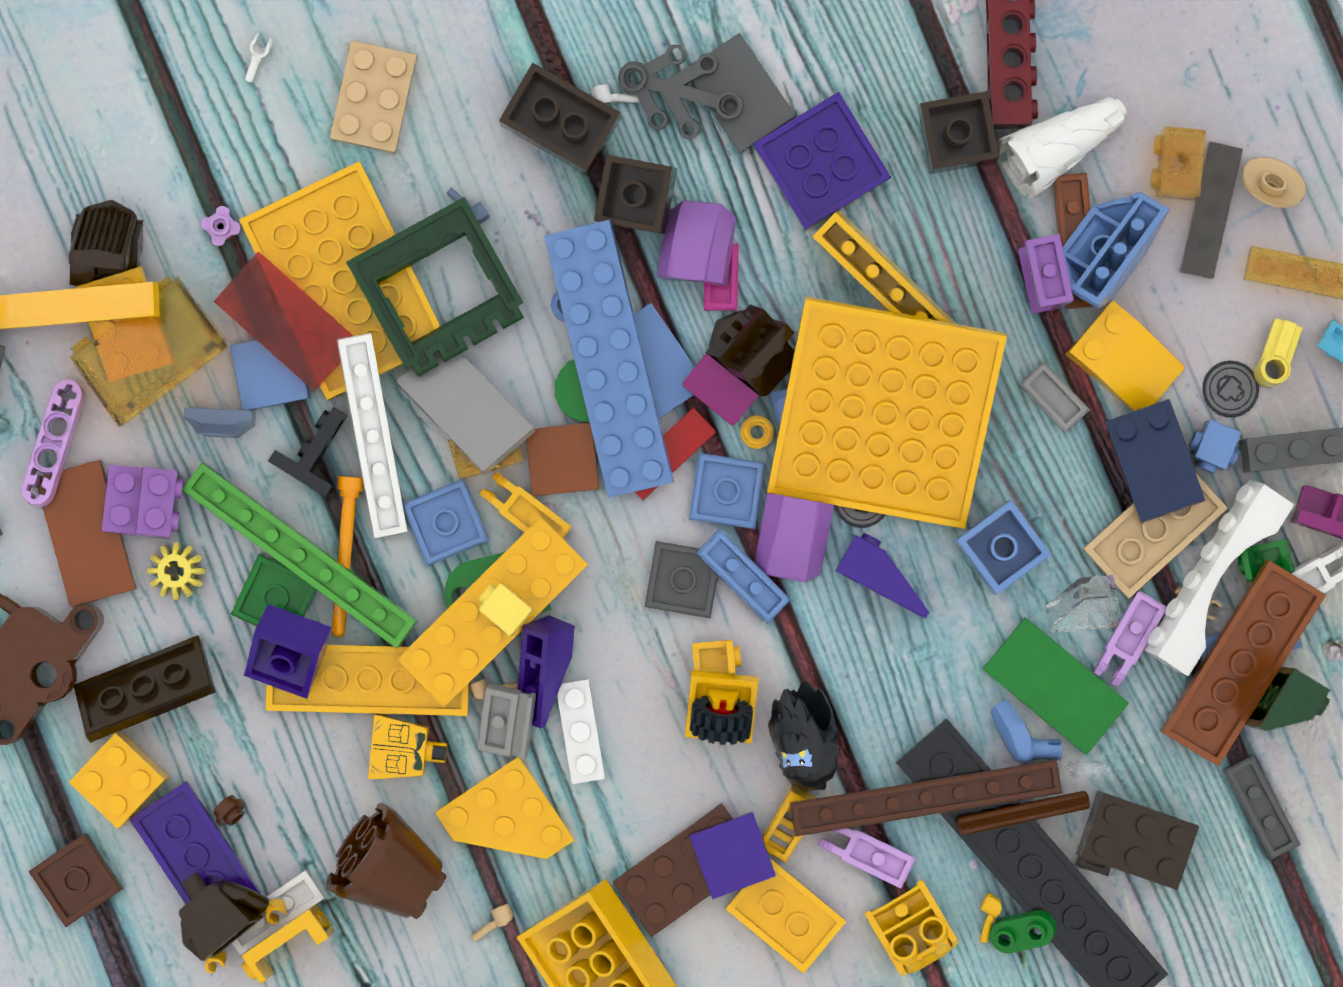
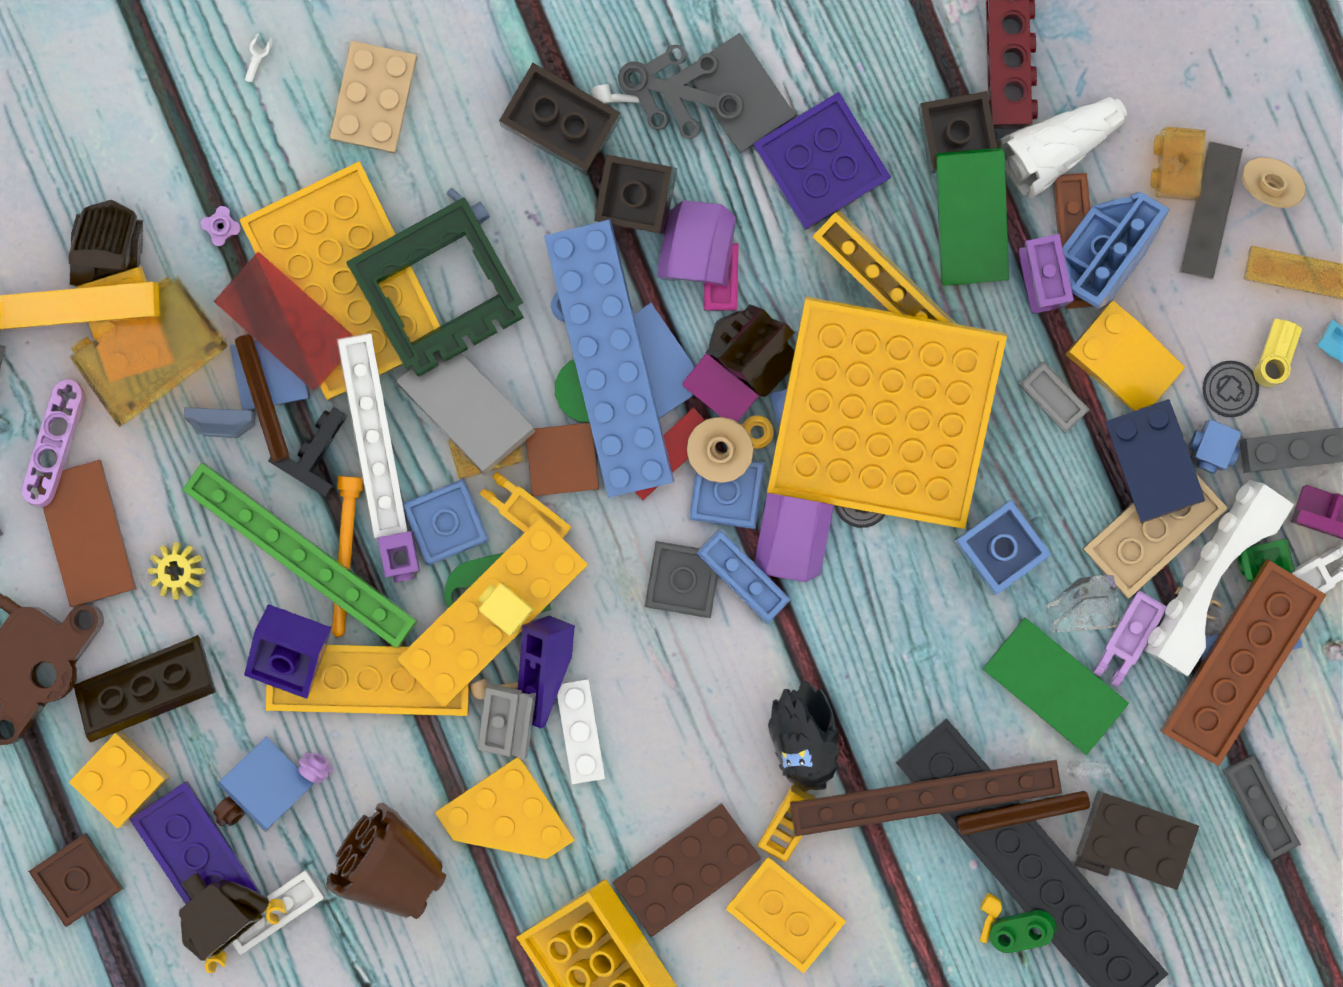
(141, 501): medium lavender plate -> none
(261, 398): none -> reddish brown axle
(265, 783): none -> medium blue tile
(273, 585): green tile -> none
(312, 920): yellow panel -> none
(314, 767): none -> lavender plate
(393, 544): none -> medium lavender brick
(401, 748): yellow torso -> none
(502, 916): tan hand -> none
(712, 463): none -> tan dish
(716, 656): yellow bracket -> none
(721, 707): plate -> none
(732, 855): dark purple tile -> none
(872, 856): lavender hinge -> none
(876, 571): dark purple slope -> none
(912, 930): yellow slope -> none
(972, 216): none -> green tile
(1017, 739): medium blue arm -> none
(1289, 701): dark green slope -> none

